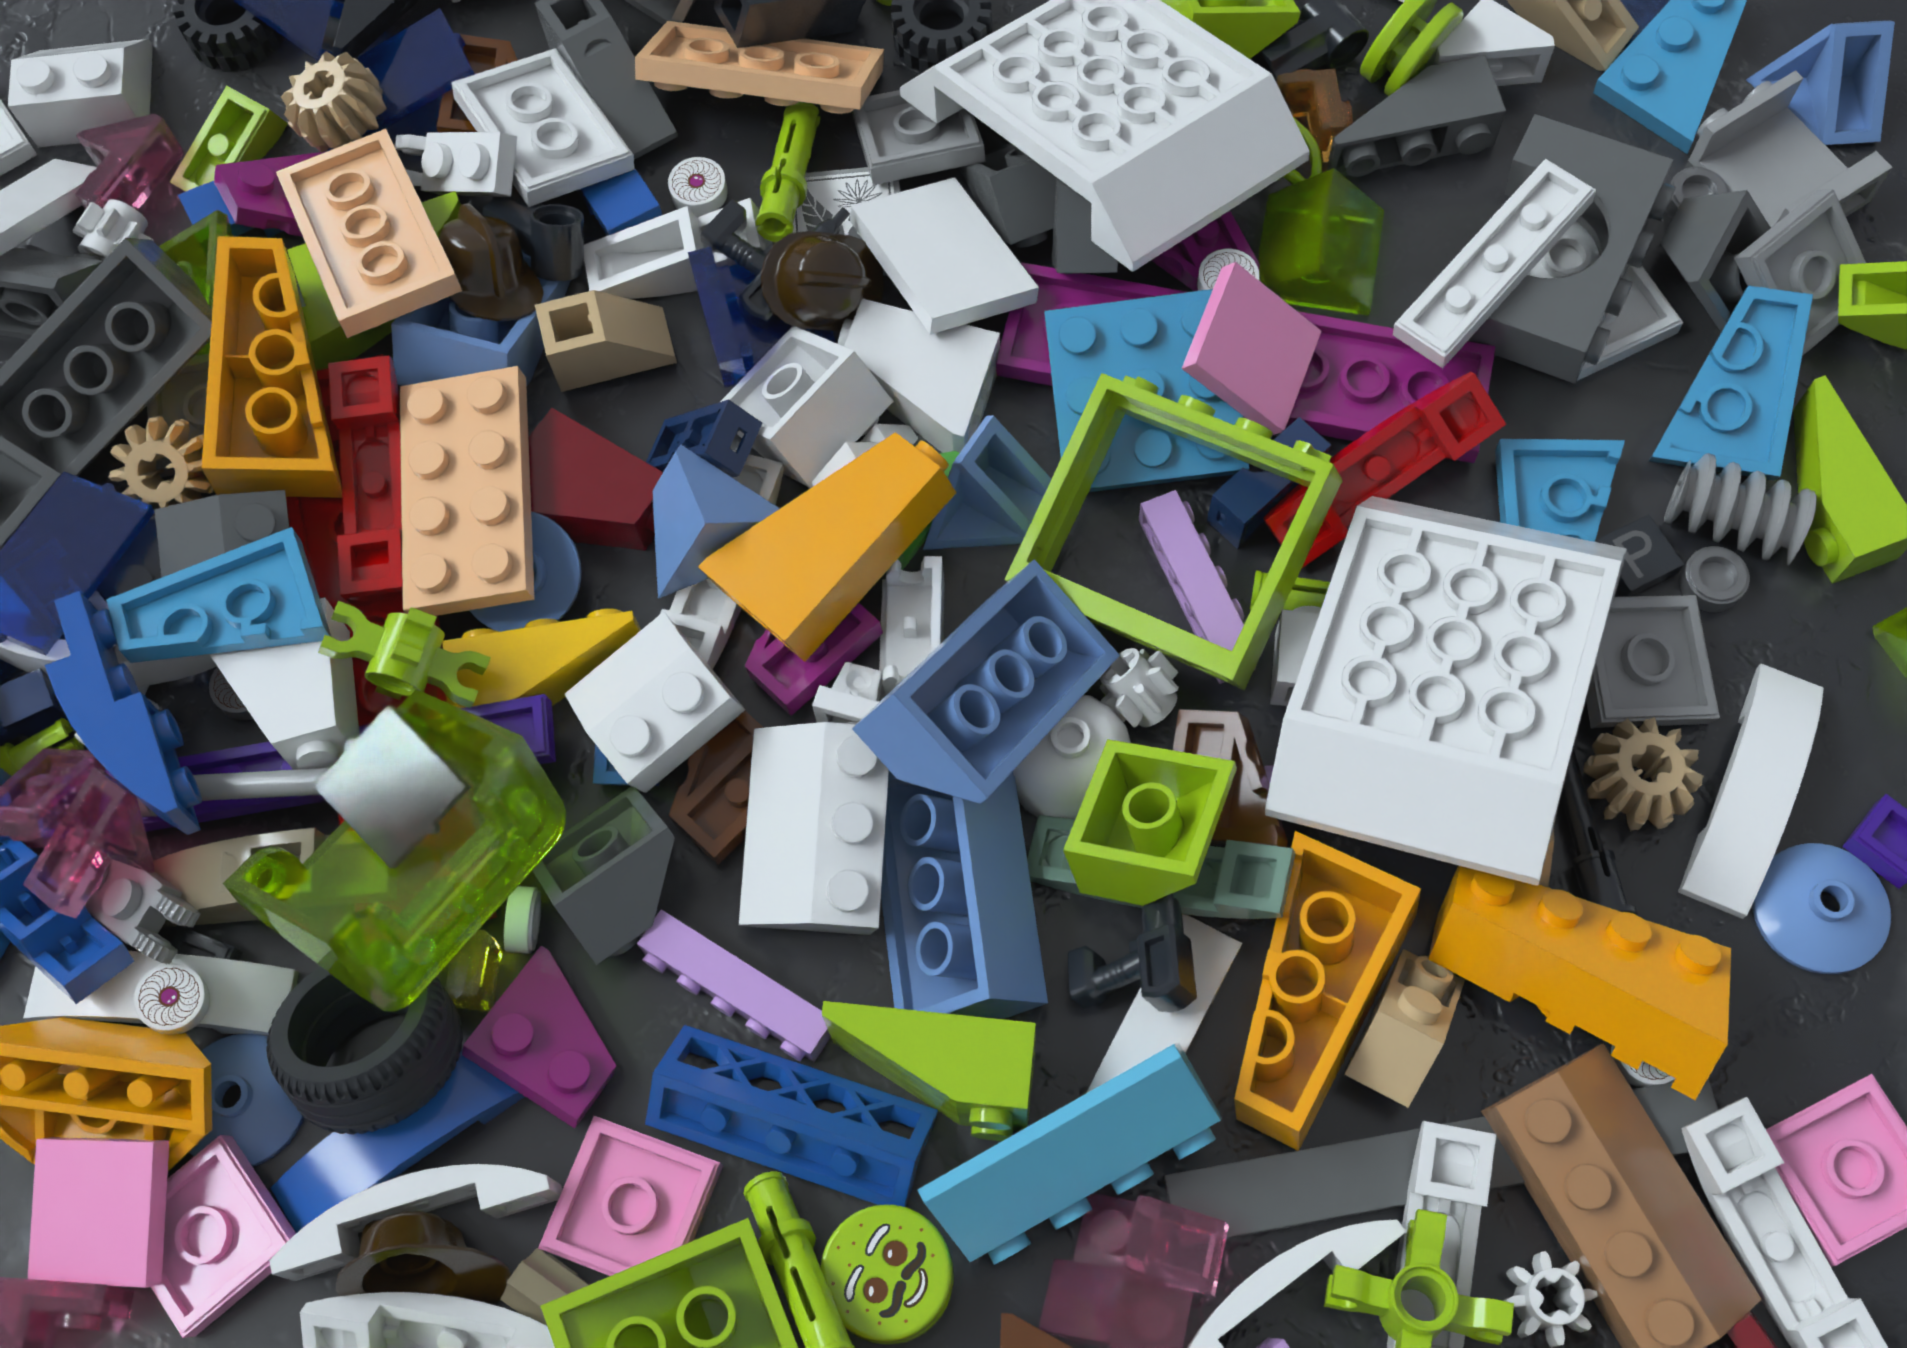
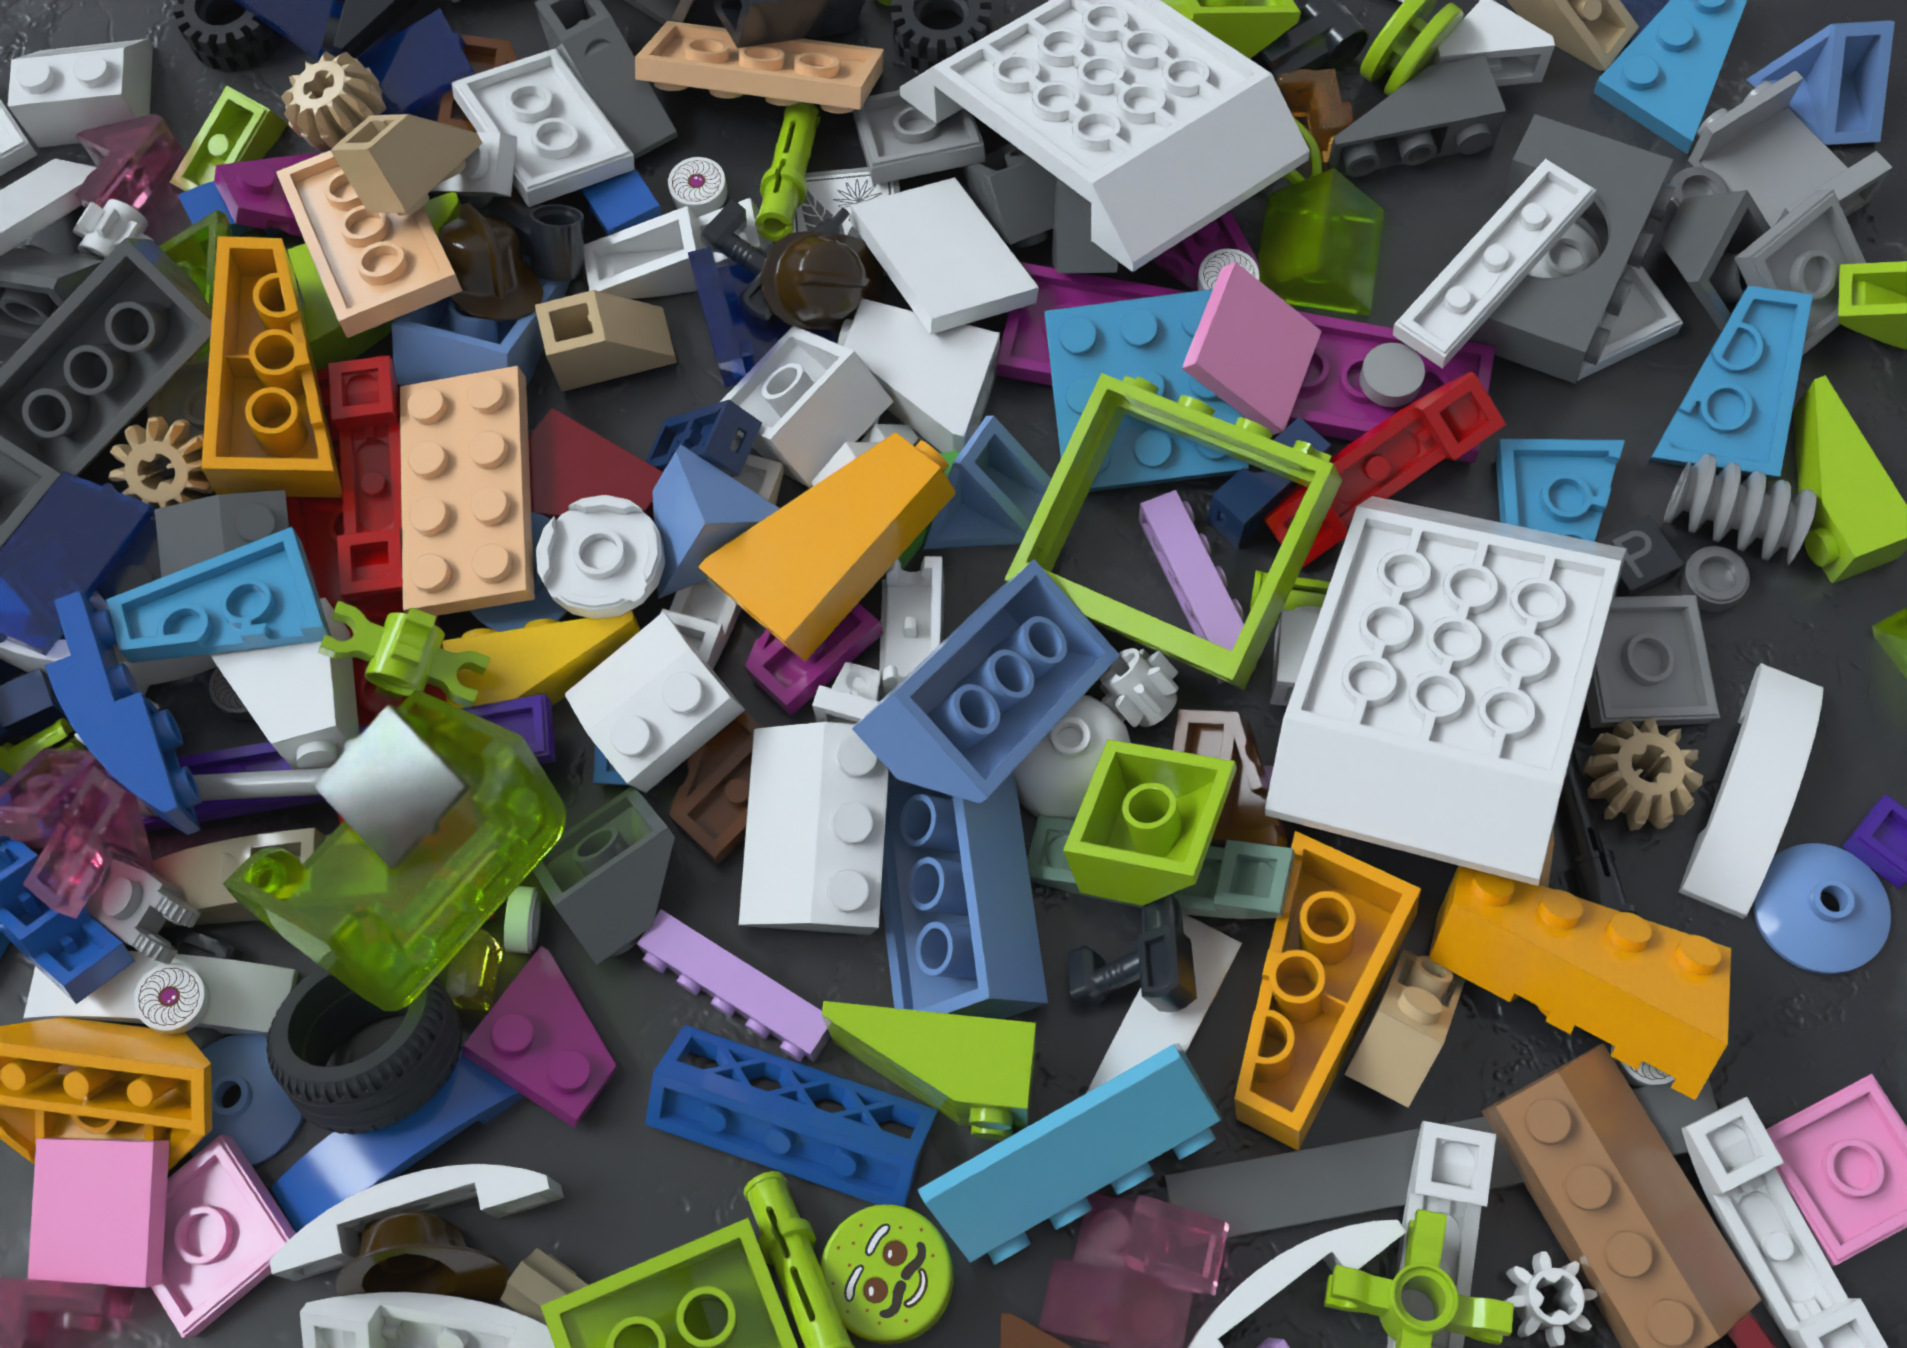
(401, 159): none -> tan slope
(600, 557): none -> white tile
(628, 1199): bright pink tile -> none
(1392, 374): none -> light grey tile

